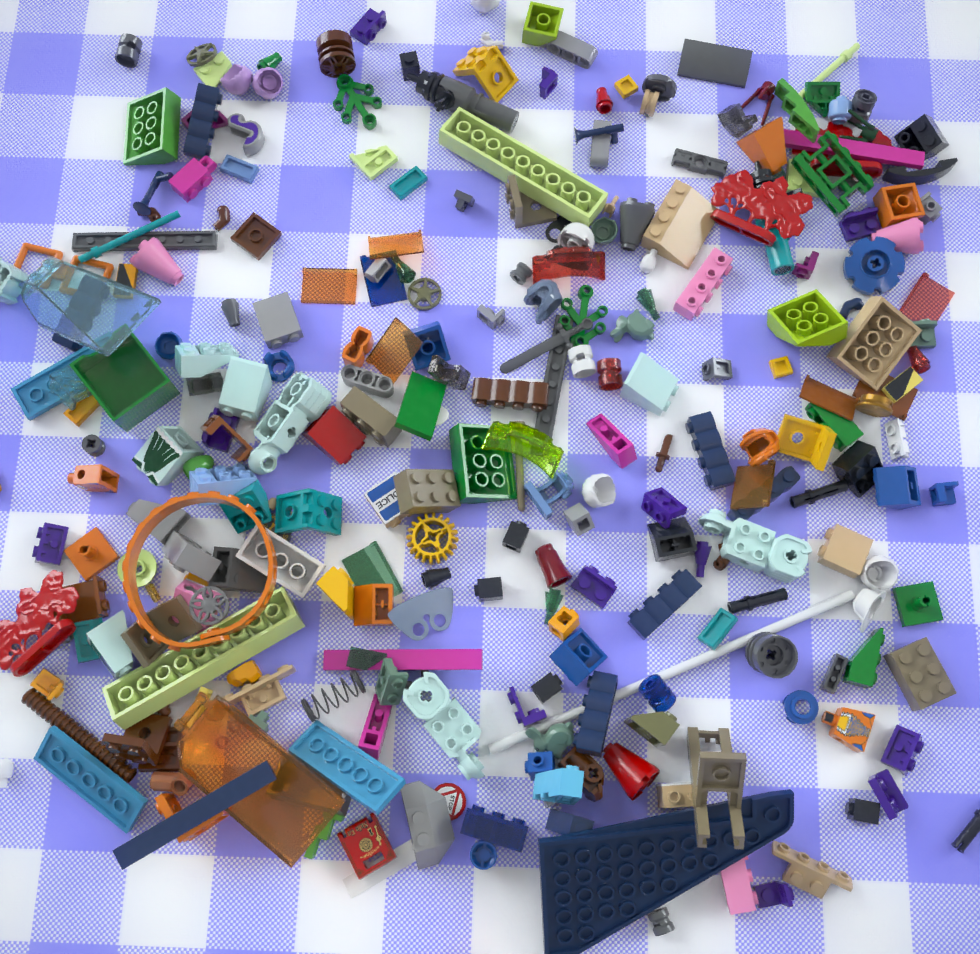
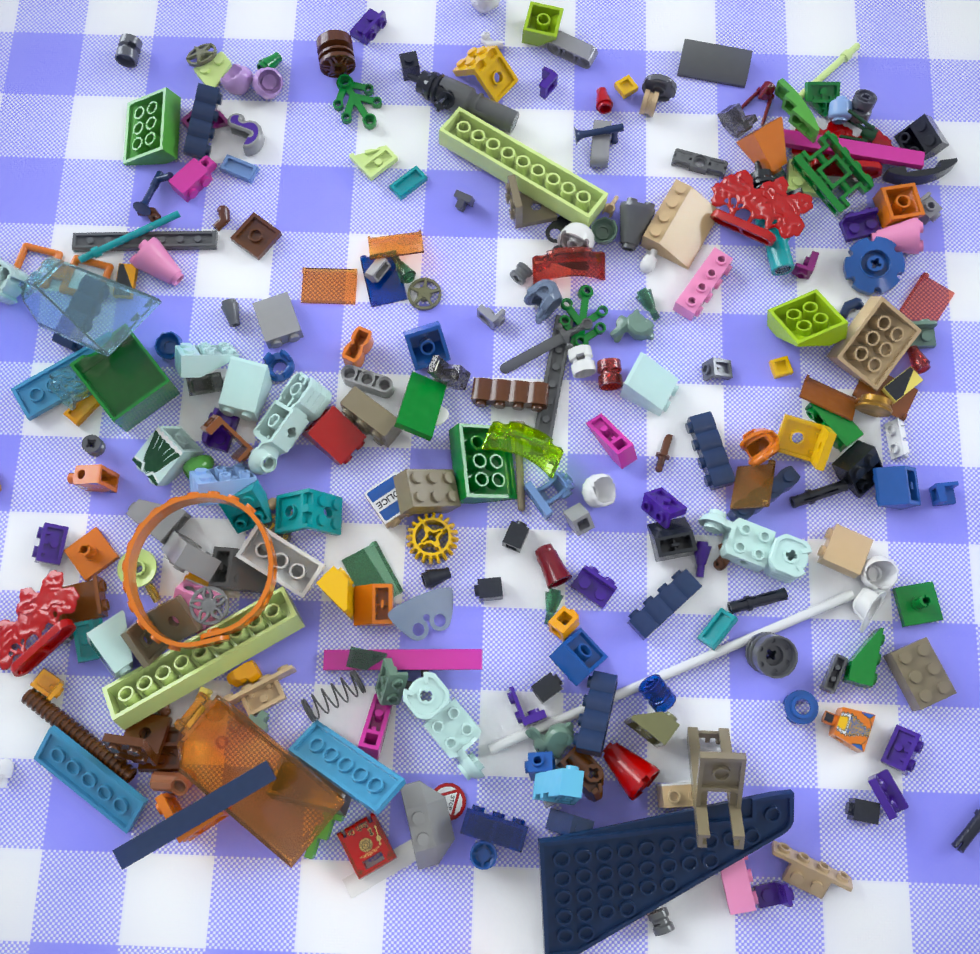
(394, 350): clear orange piece -> none

